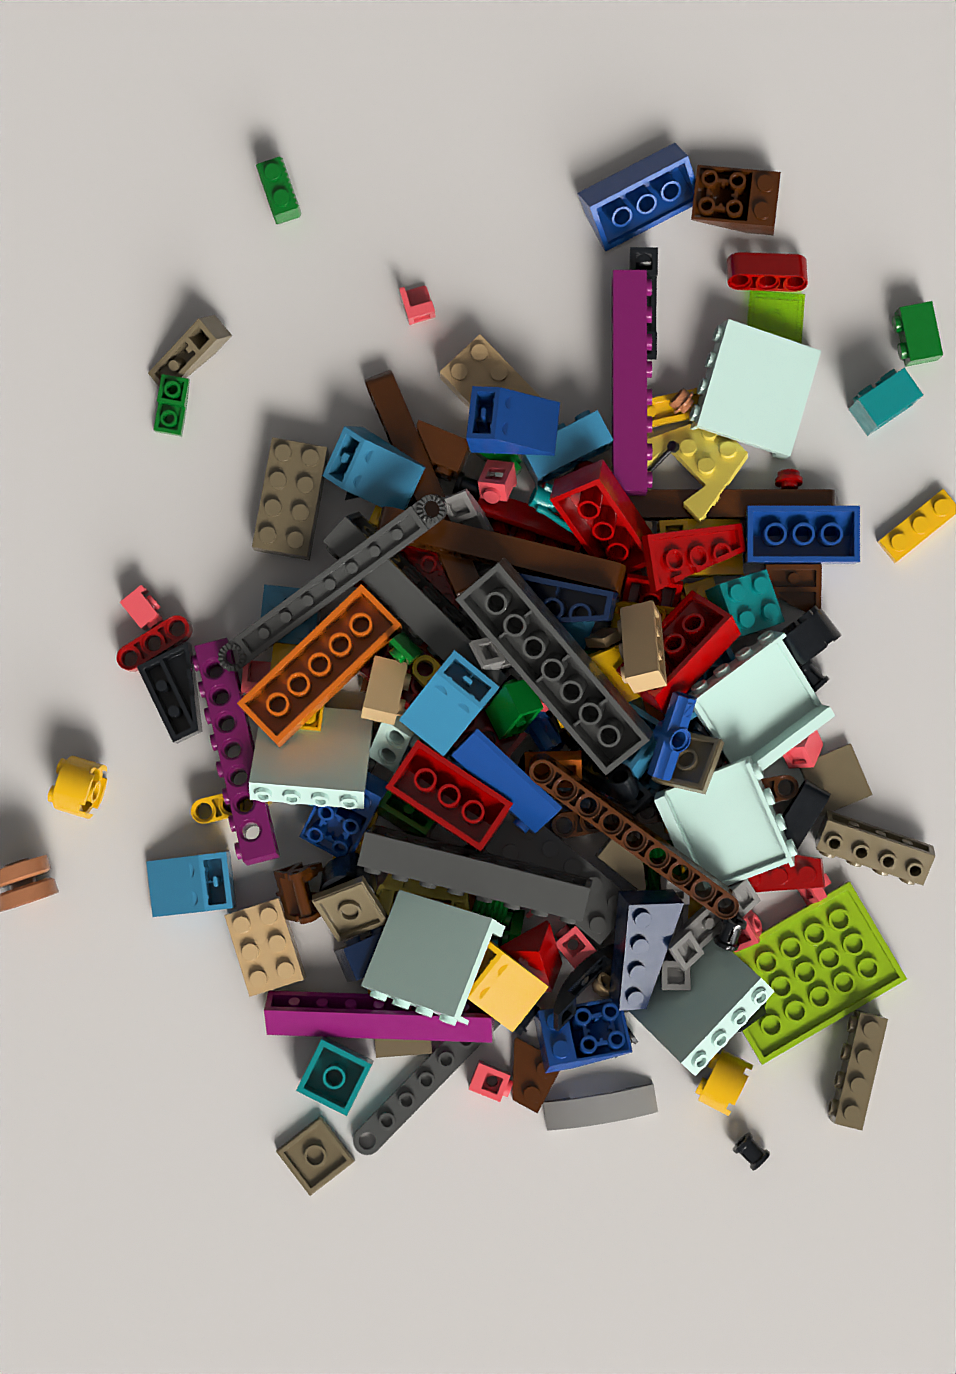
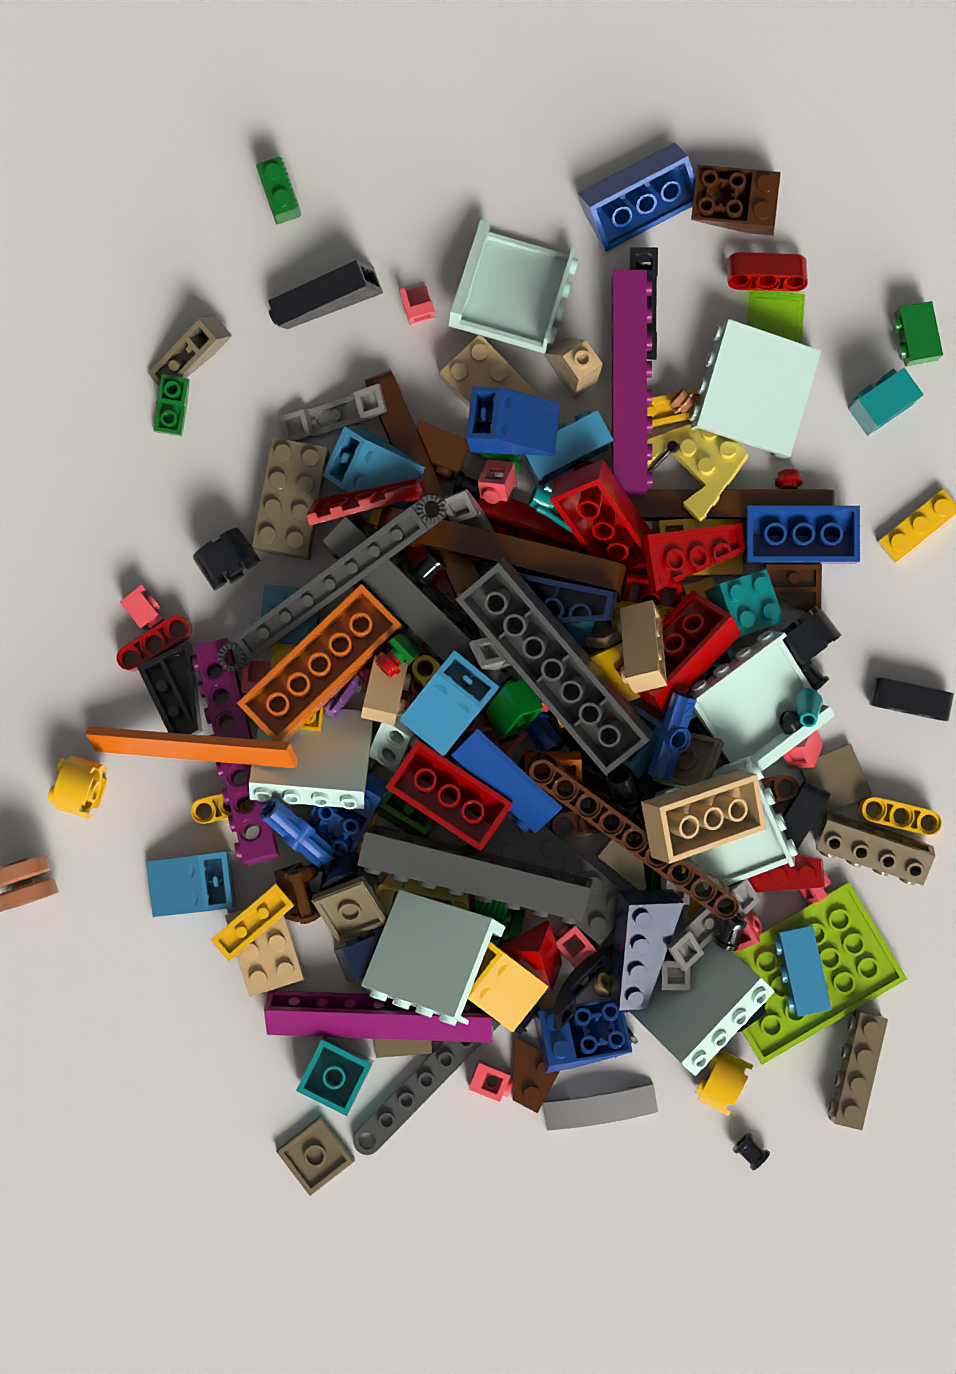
(192, 747): none -> orange tile
(226, 558): none -> black brick
(252, 922): none -> yellow plate
(296, 832): none -> blue piece
(325, 295): none -> black slope
(334, 415): none -> light grey slope
(338, 701): none -> medium lavender axle
(364, 499): none -> red wing
(388, 664): none -> red plate
(428, 568): none -> black bush
(512, 290): none -> light aqua panel
(575, 364): none -> tan slope
(703, 815): none -> tan brick
(789, 722): none -> black hinge
(802, 970): none -> dark azure brick
(808, 705): none -> teal cone
(911, 699): none -> black beam
(912, 816): none -> yellow beam

